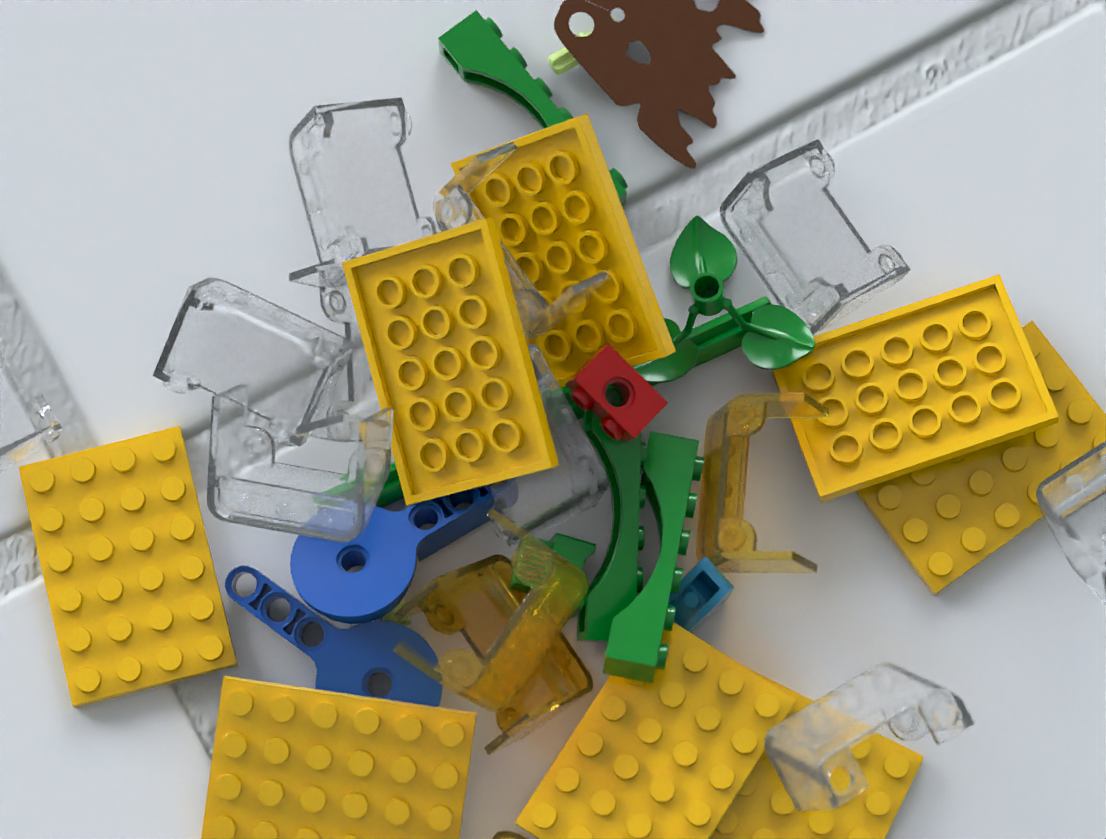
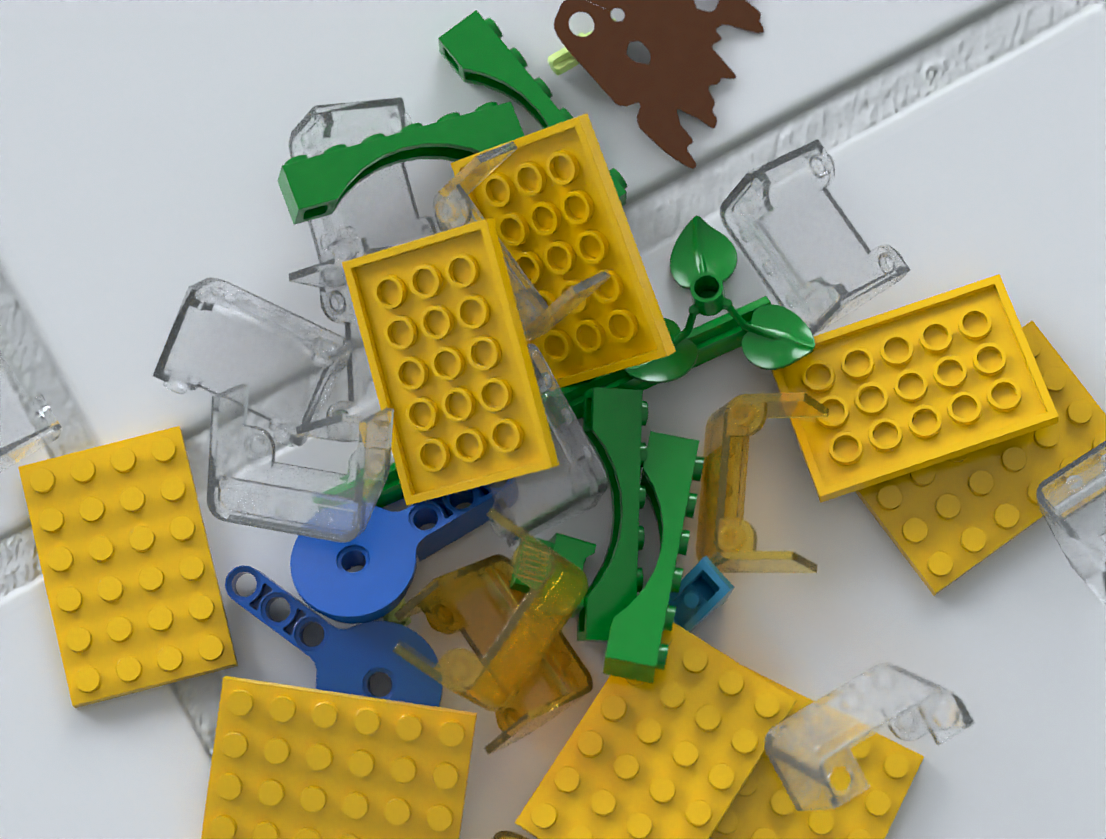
(319, 183): none -> green arch
(639, 399): red brick -> none

